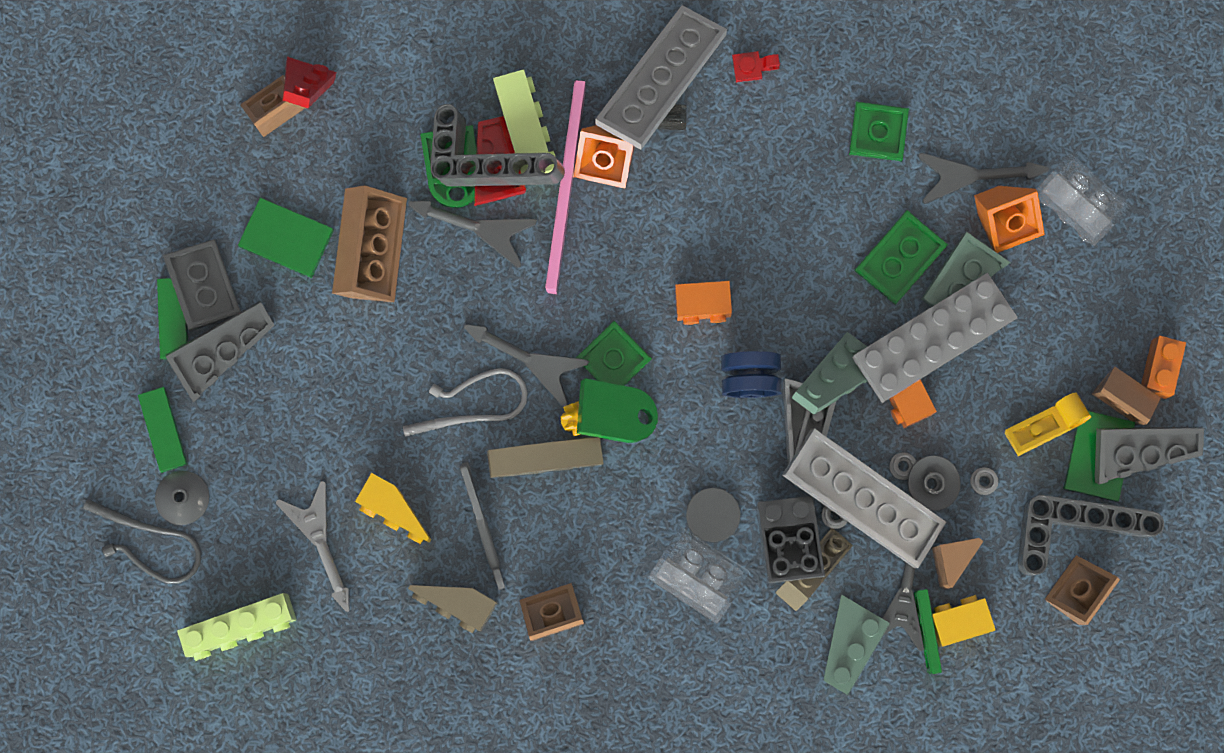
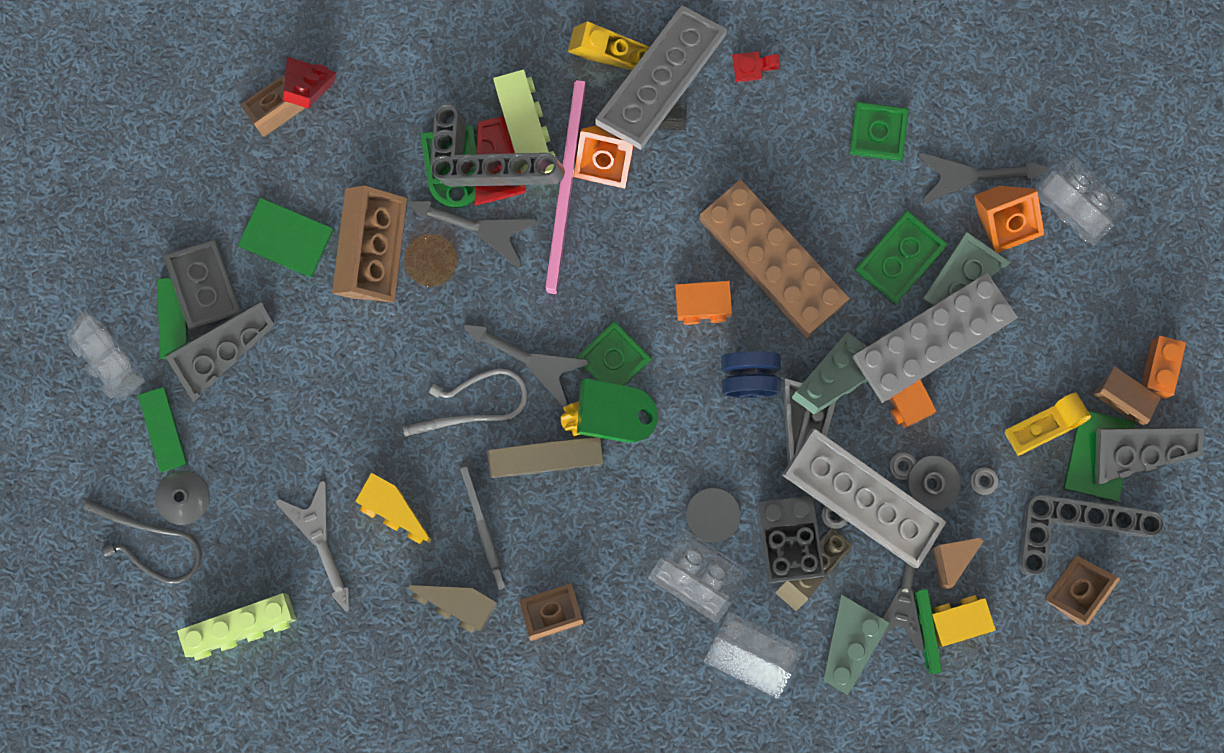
(104, 357): none -> clear slope
(428, 268): none -> clear orange tile
(605, 46): none -> yellow slope
(753, 655): none -> clear slope
(773, 259): none -> medium nougat brick

